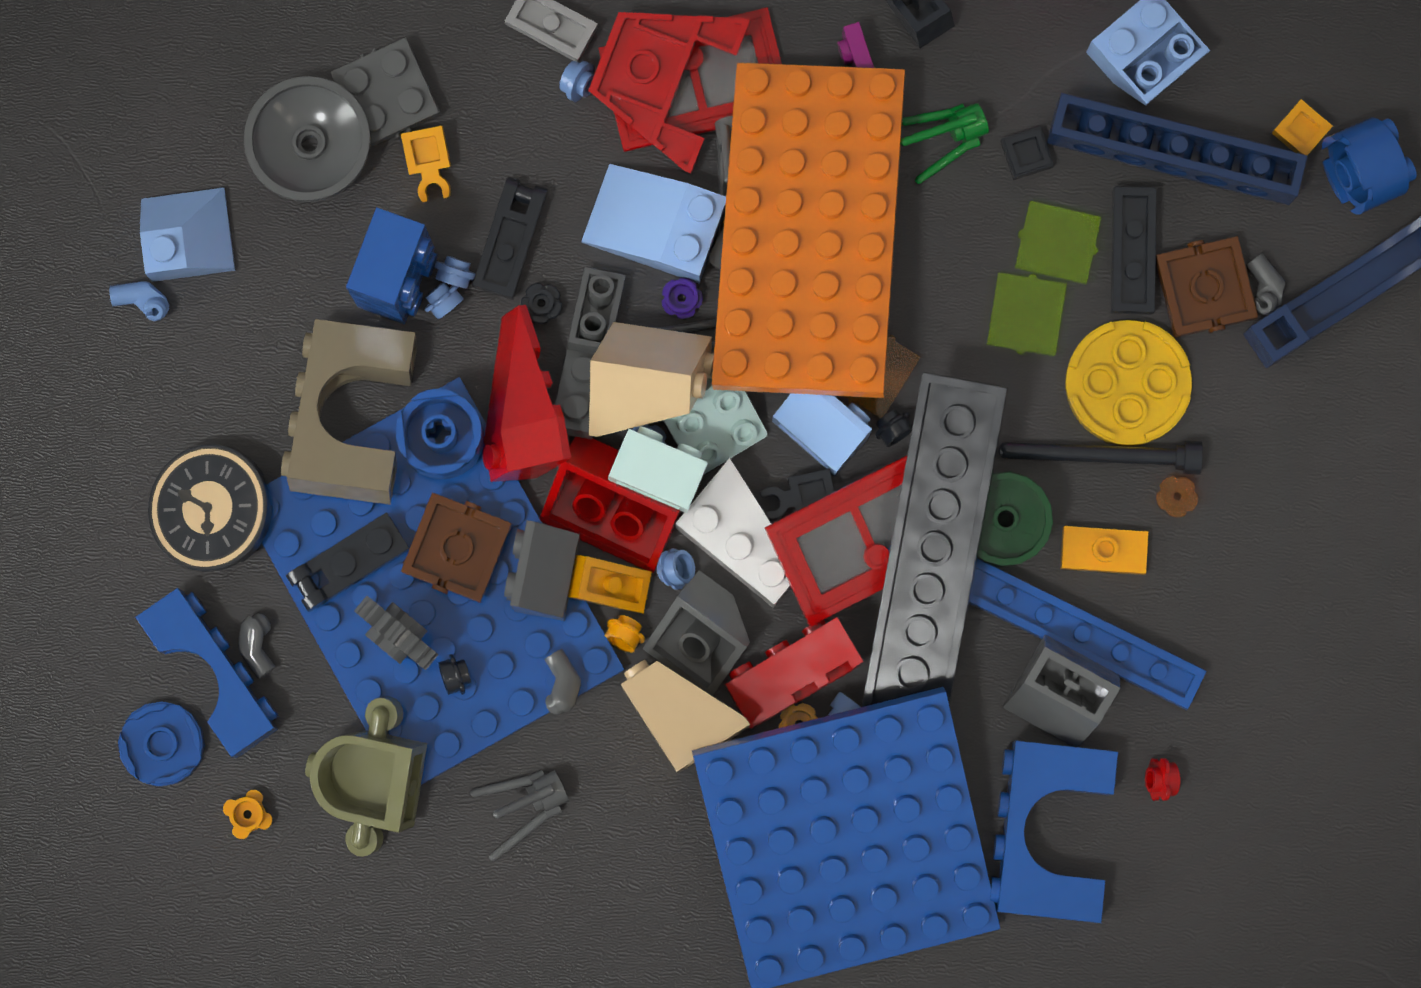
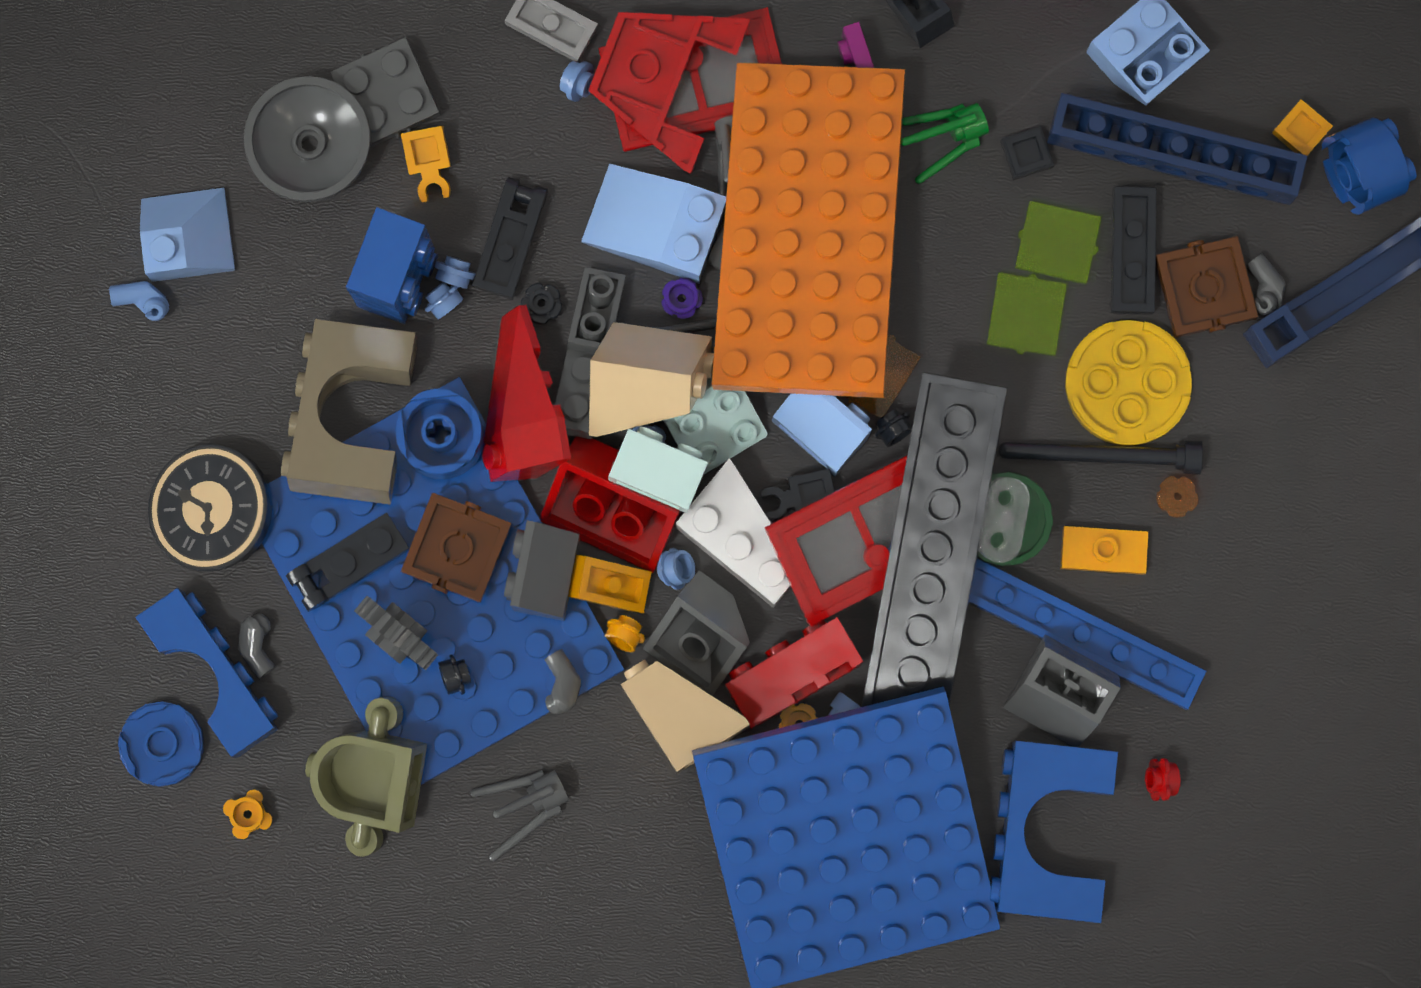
(1006, 519): none -> clear plate

